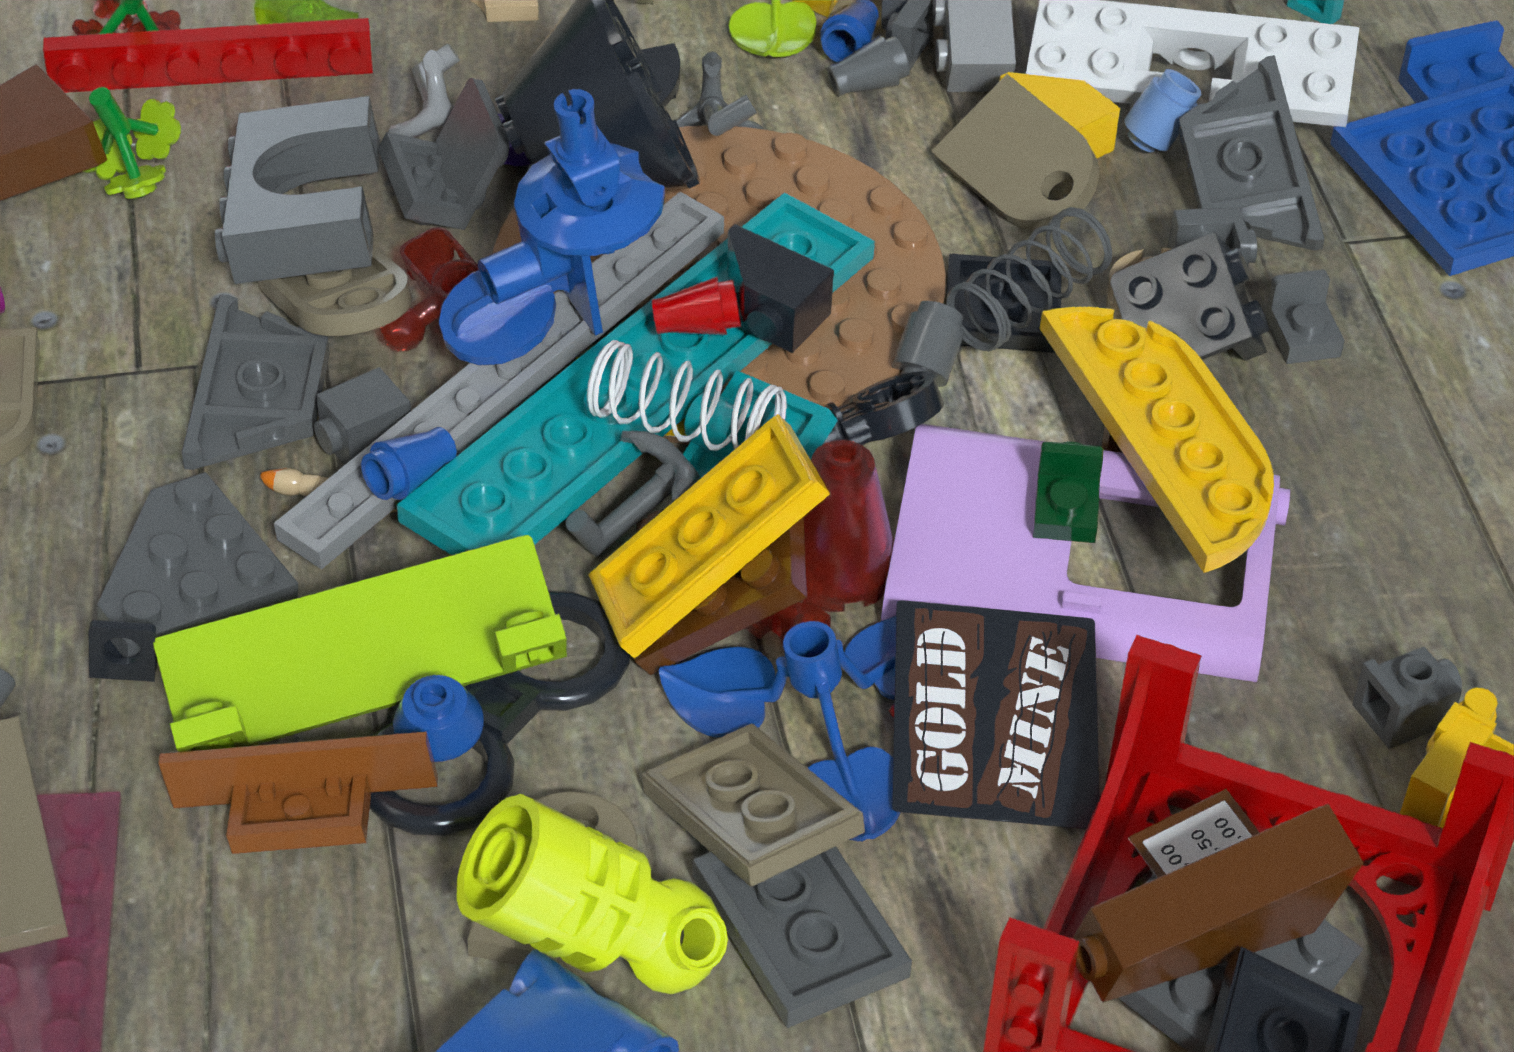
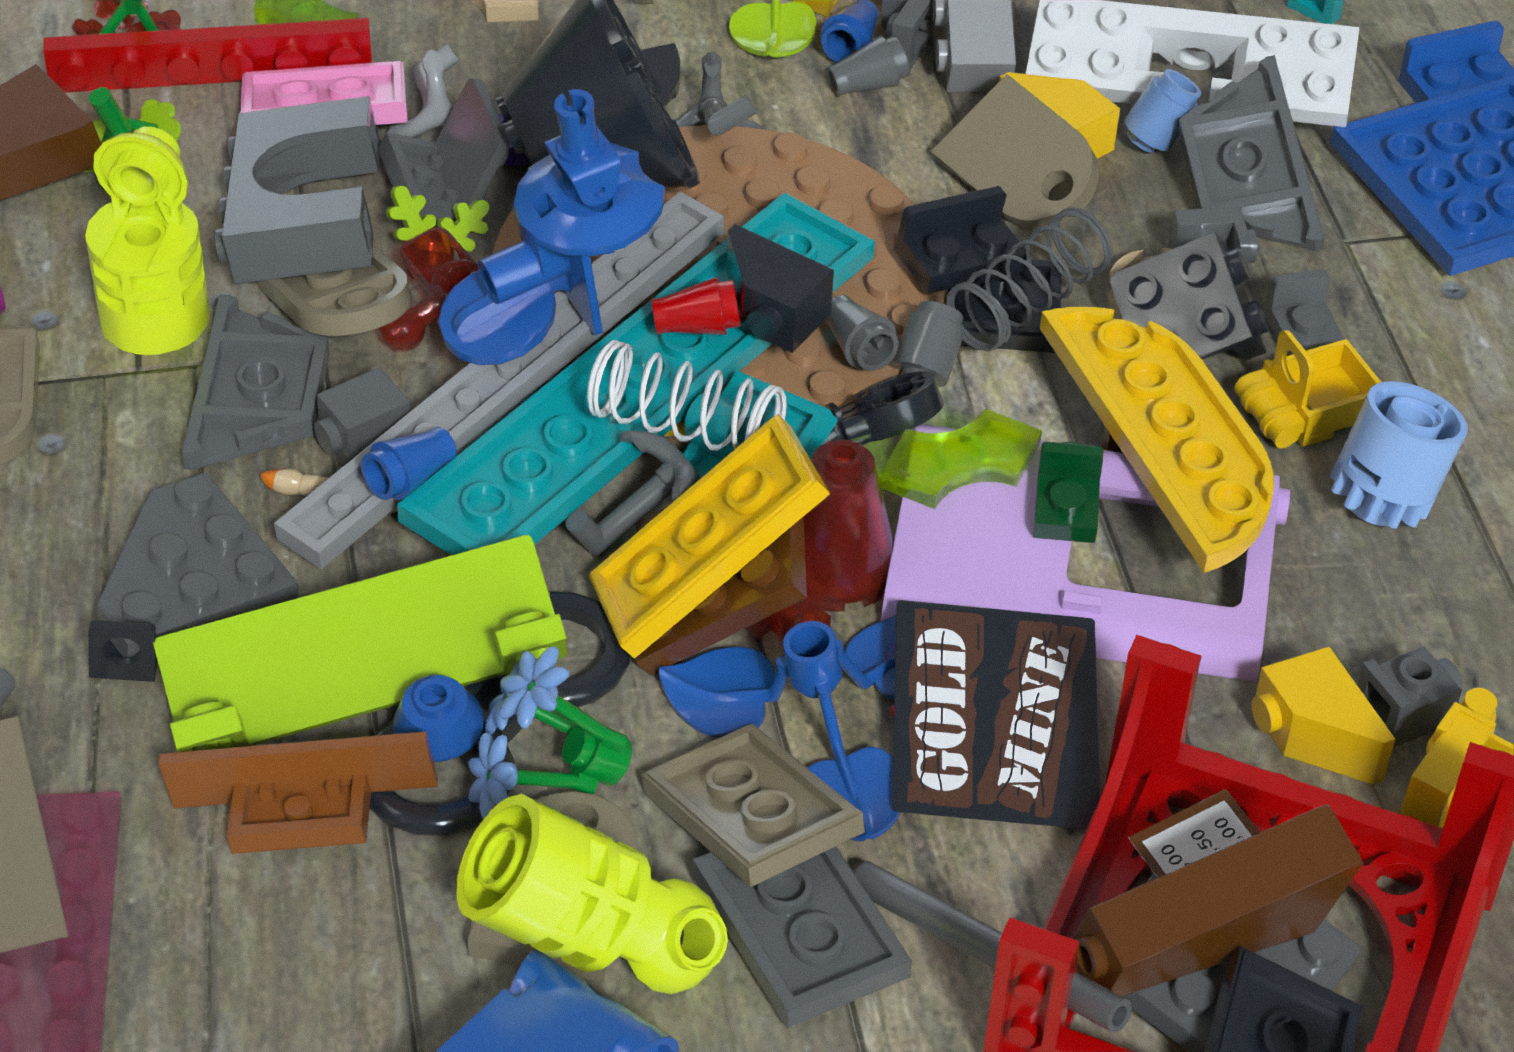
(146, 247): none -> neon yellow cylinder
(310, 85): none -> bright pink tile
(408, 208): none -> lime animal
(529, 692): none -> plant
(863, 335): none -> dark grey cone
(935, 464): none -> clear neon green tile
(956, 237): none -> black bracket
(980, 940): none -> dark grey piece
(1307, 392): none -> yellow piece
(1322, 717): none -> yellow slope
(1398, 454): none -> light blue gear

